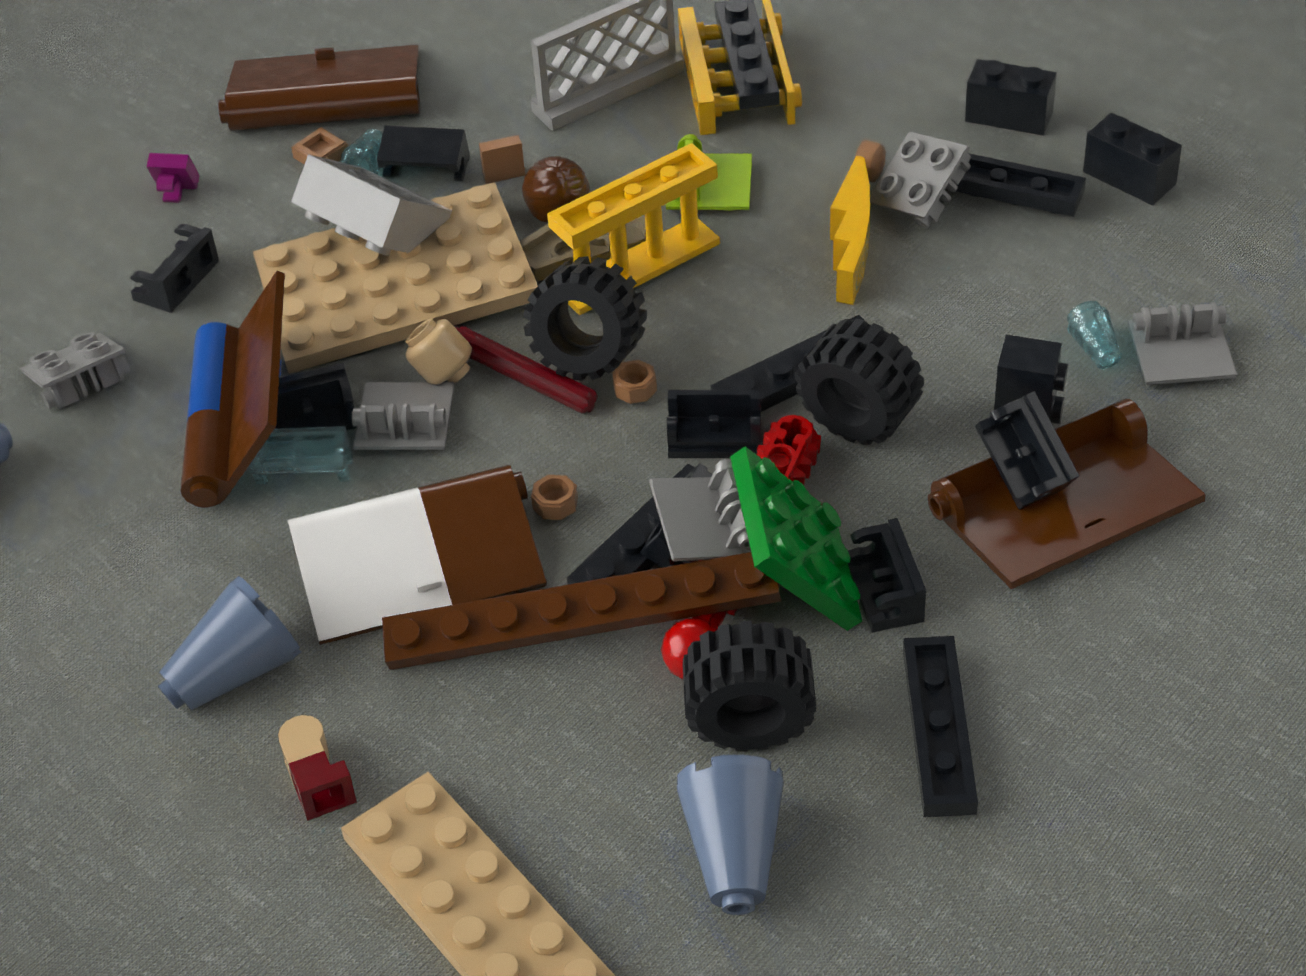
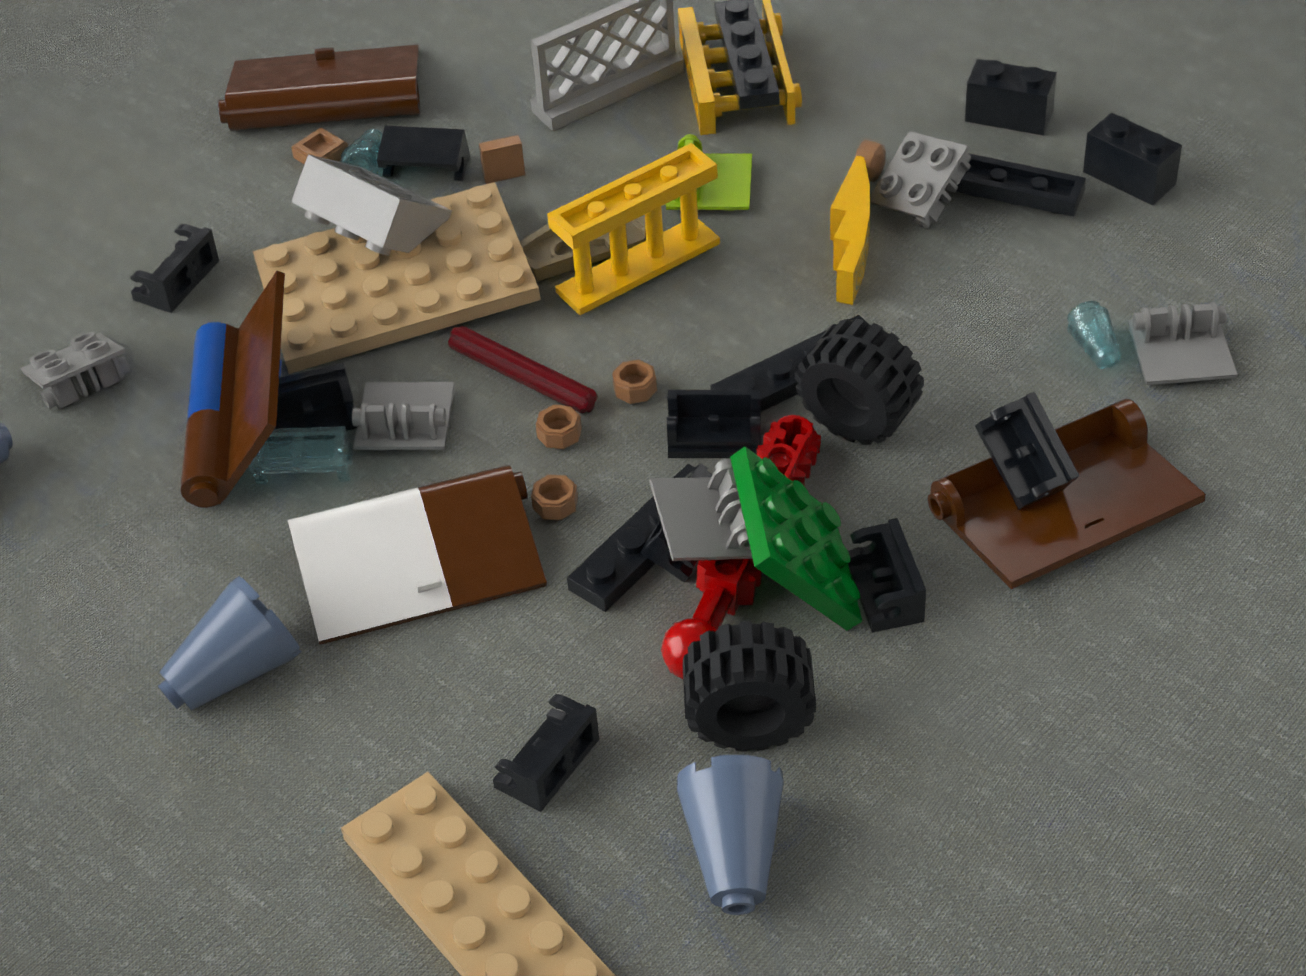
(172, 174): magenta tile -> none
(306, 755): dark red leg -> none
(438, 352): tan head -> none
(549, 754): none -> black hinge
(553, 184): reddish brown hair -> none
(558, 426): none -> medium nougat tile
(562, 340): black tyre -> none
(576, 610): reddish brown plate -> none
(939, 727): black plate -> none
(1029, 367): black brick -> none

